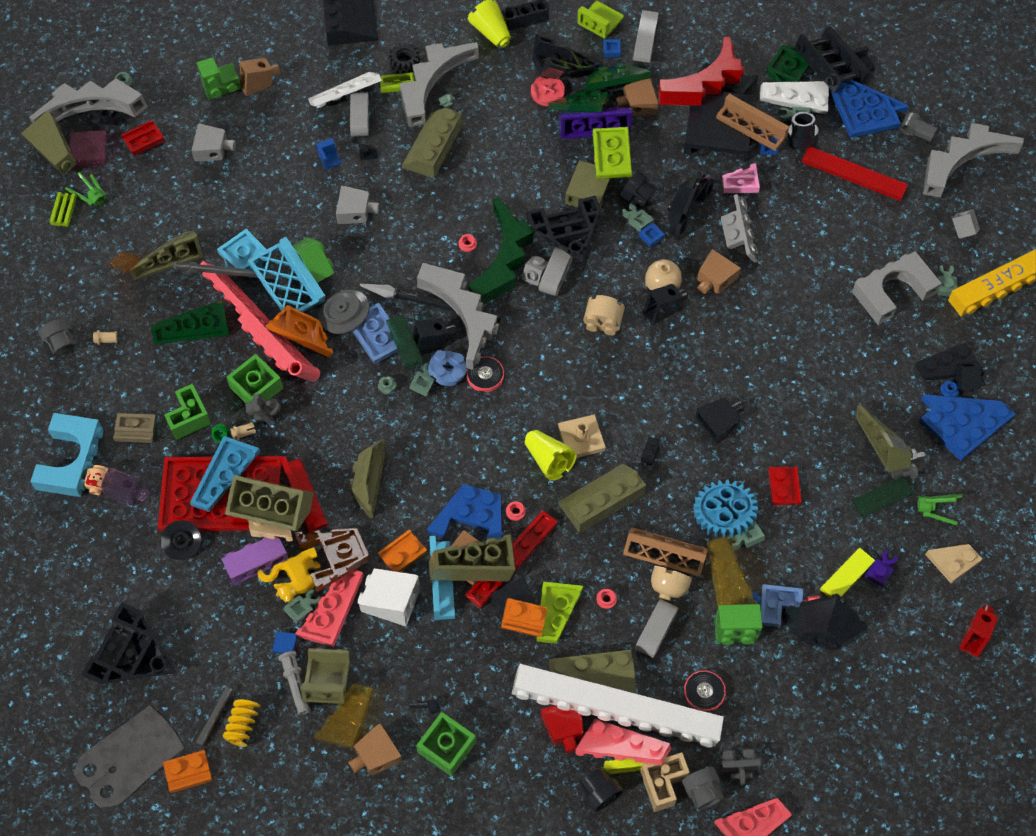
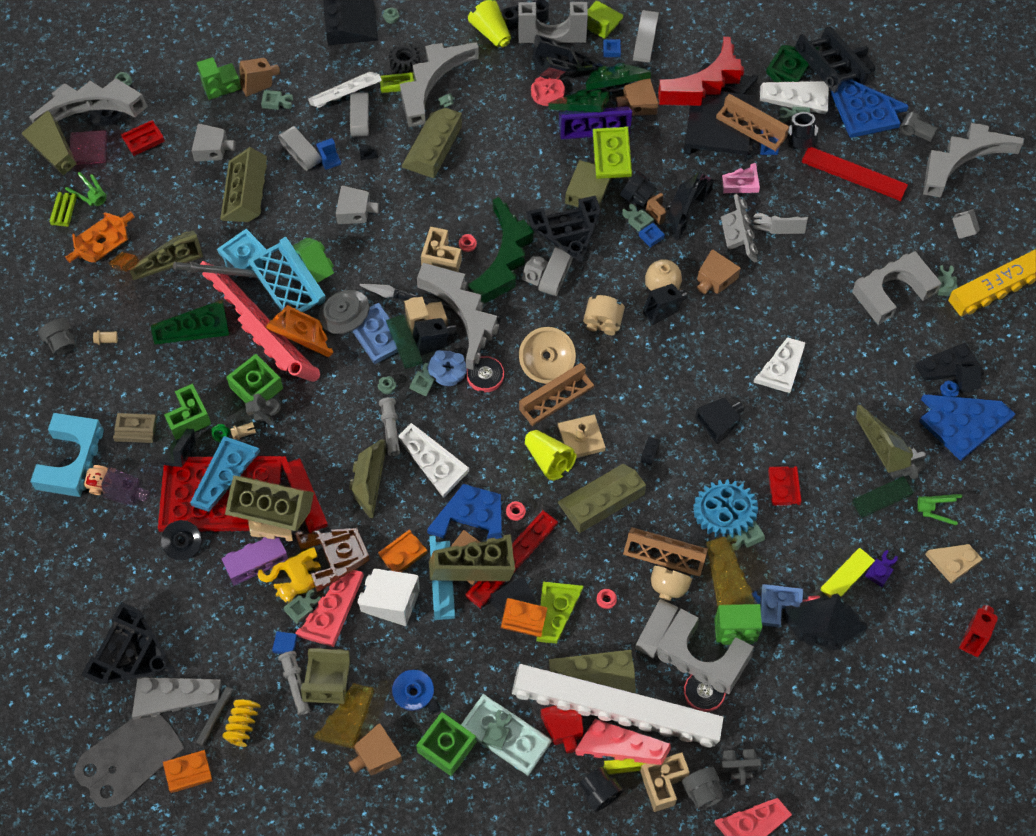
(111, 228): none -> orange plate
(172, 694): none -> light grey wing
(180, 450): none -> black panel
(244, 186): none -> olive slope
(274, 100): none -> sand green plate
(299, 148): none -> light grey beam
(389, 419): none -> light grey pin
(391, 15): none -> sand green plate
(410, 681): none -> blue dish
(417, 311): none -> tan brick
(435, 461): none -> white wing
(438, 253): none -> tan brick
(497, 733): none -> sand green plate
(523, 744): none -> light aqua tile
(554, 388): none -> medium nougat fence
(557, 344): none -> tan dish
(570, 31): none -> light grey arch
(656, 209): none -> medium nougat bracket
(720, 673): none -> light grey arch
(779, 225): none -> light grey arm
(782, 368): none -> white wing

